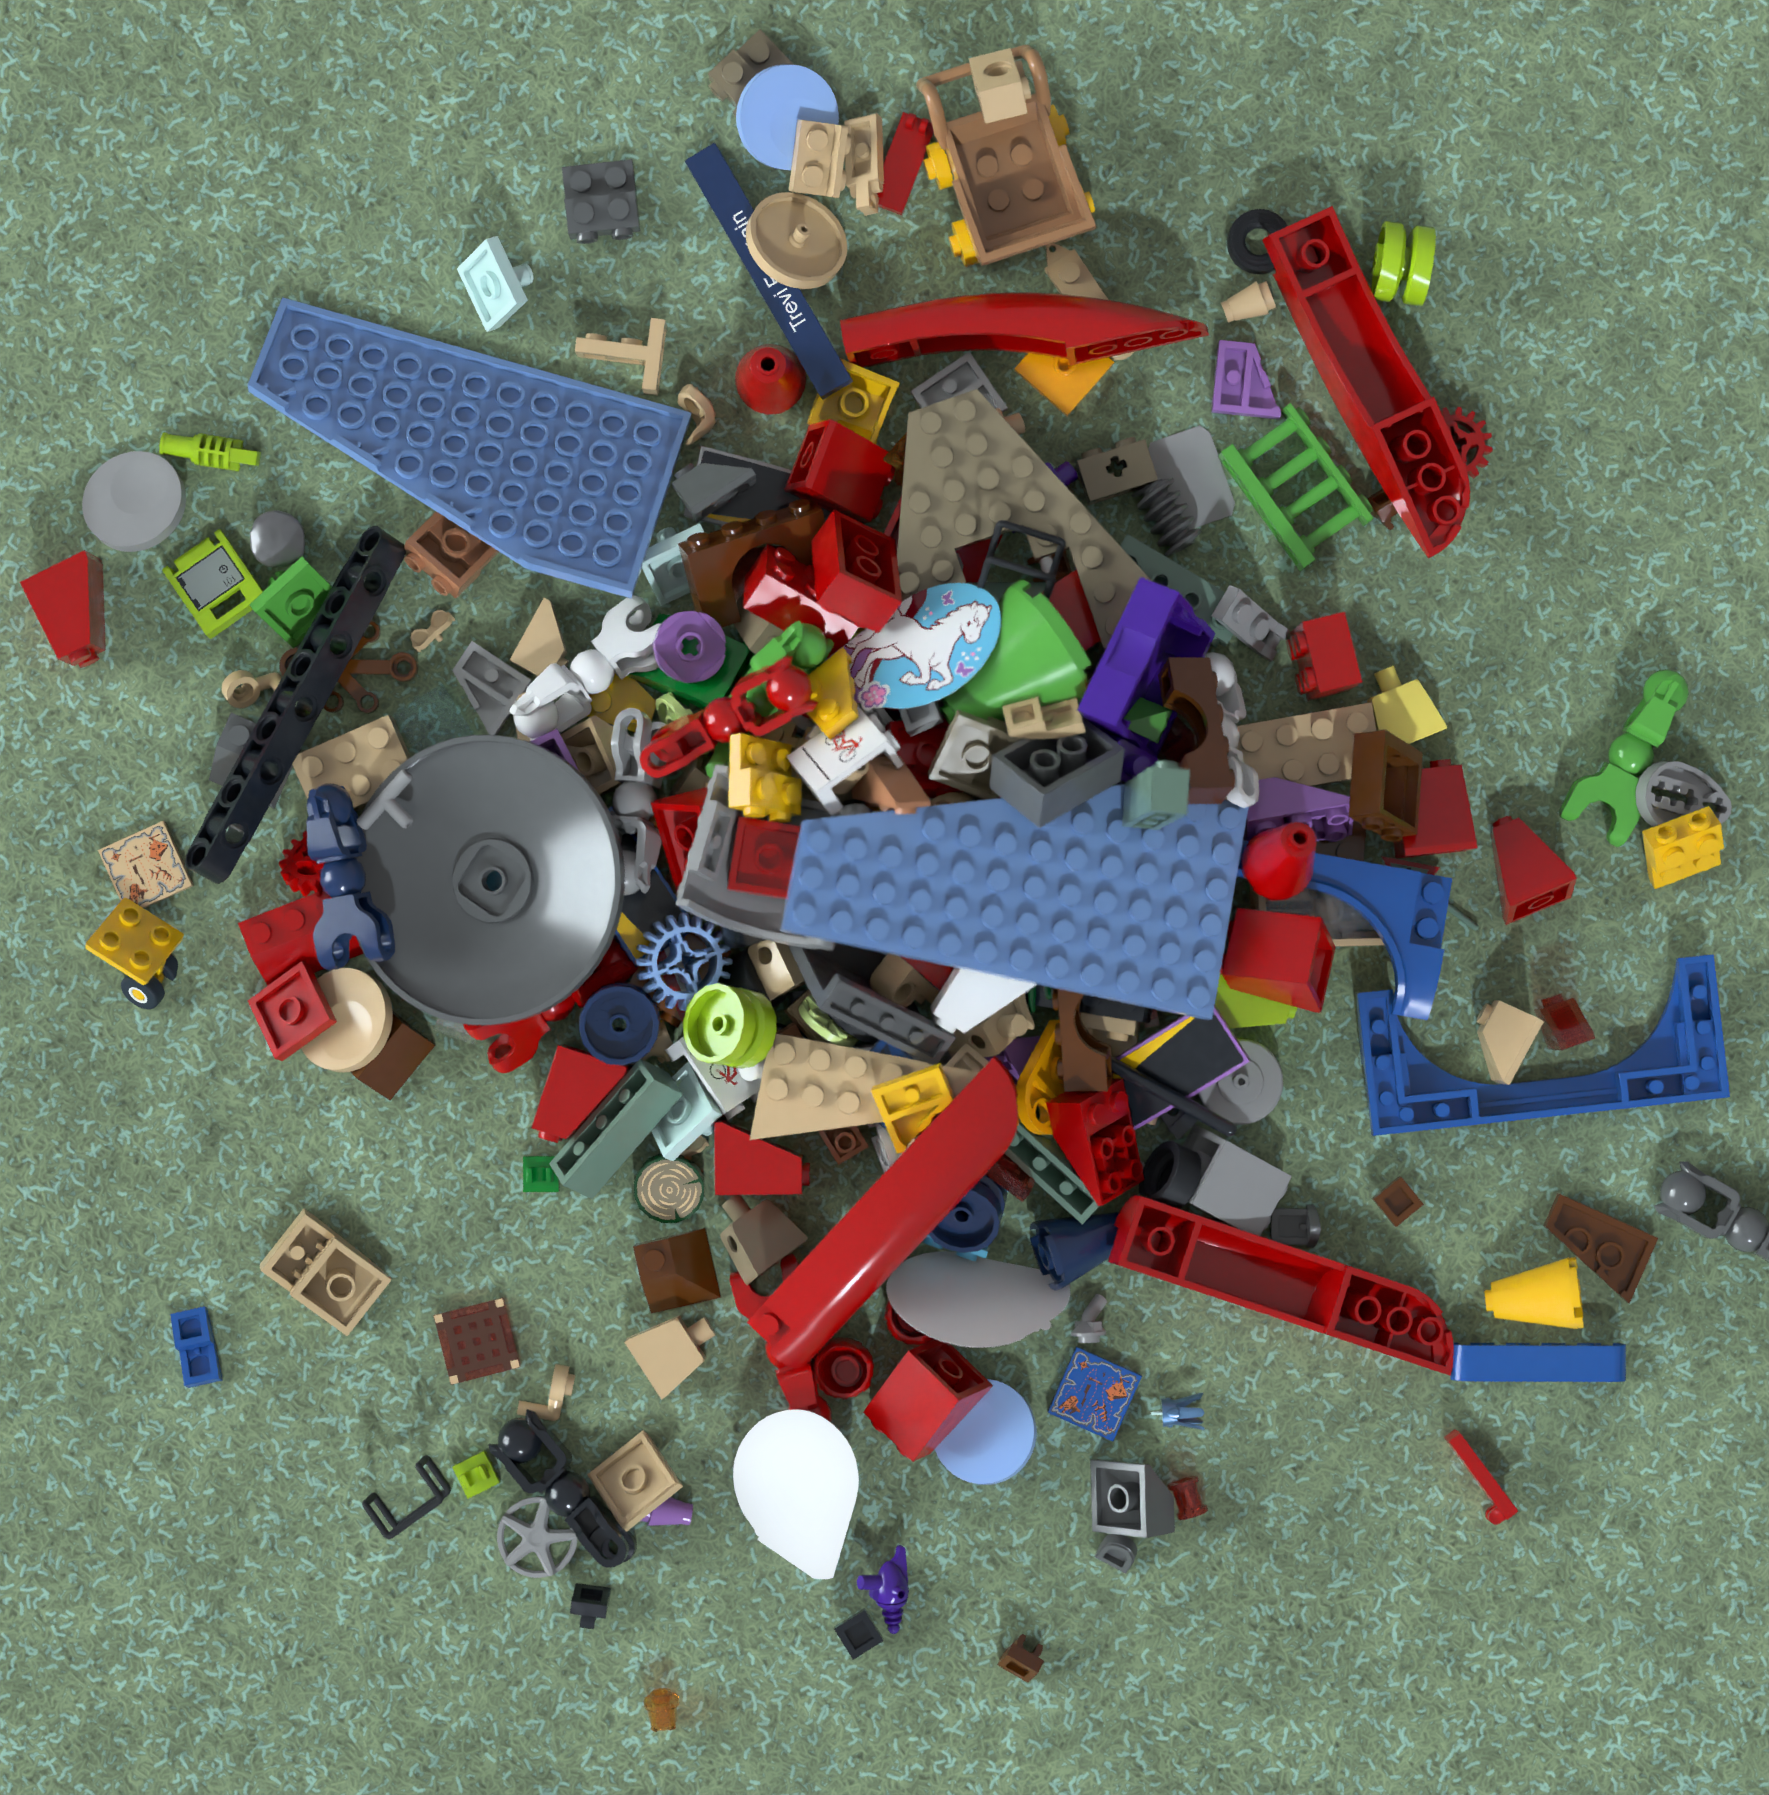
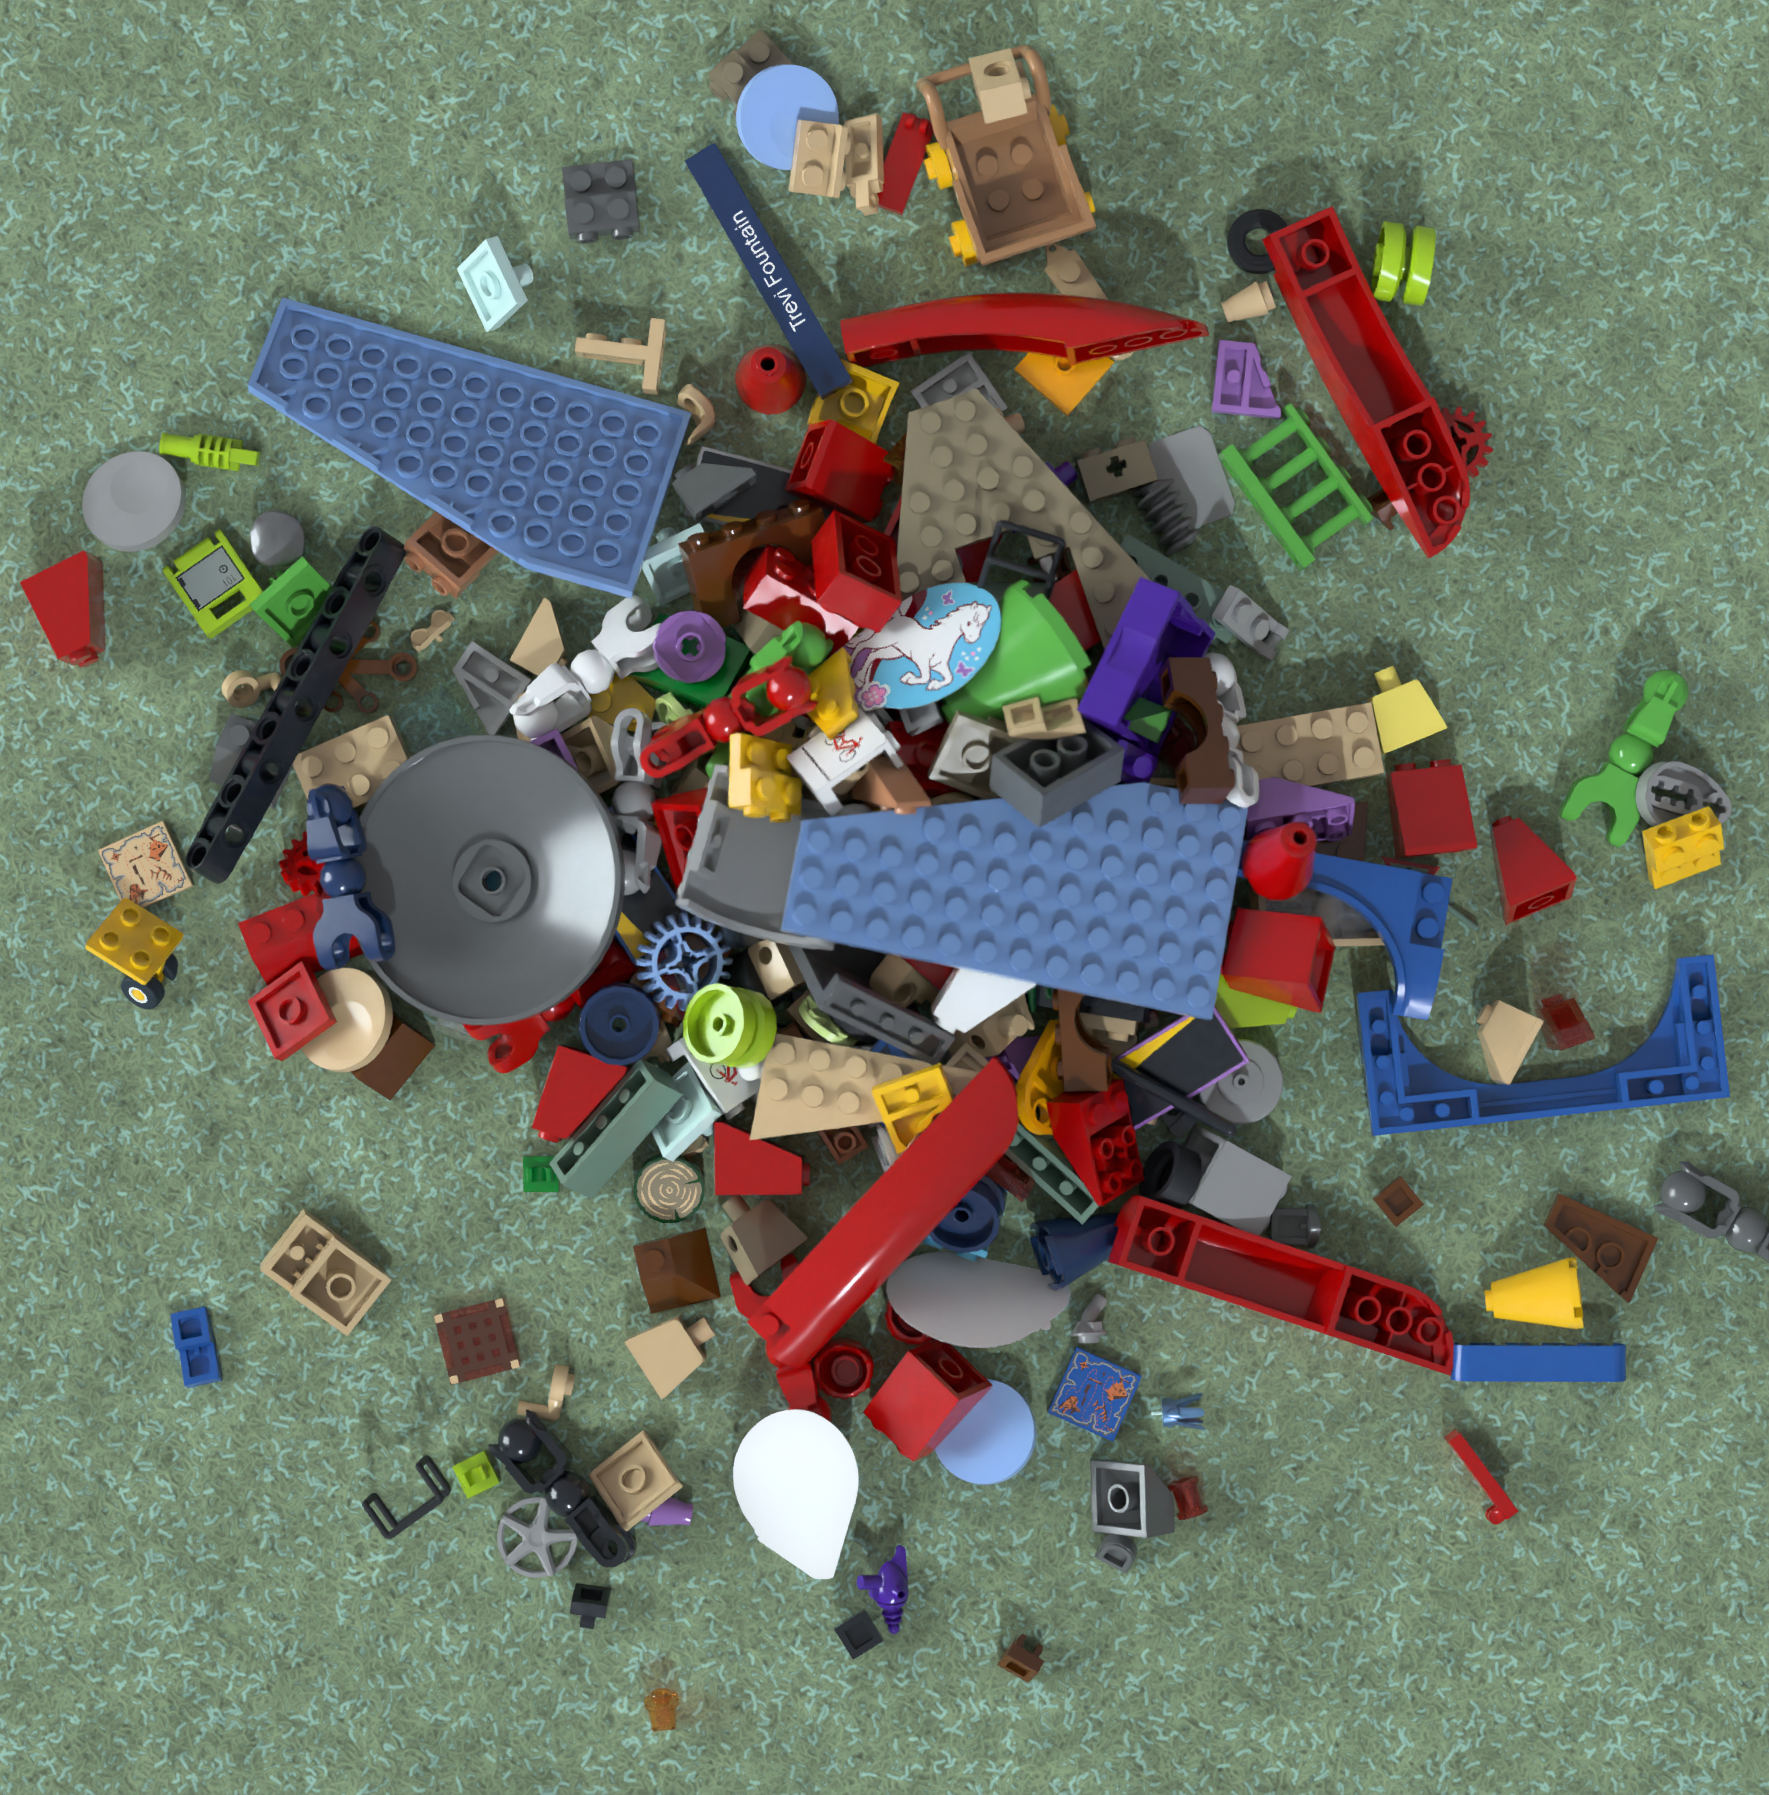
(387, 802): light grey piece -> none
(763, 857): red plate -> none
(796, 240): tan piece -> none
(1156, 796): sand green brick -> none
(1324, 657): red brick -> none
(1373, 757): reddish brown window -> none

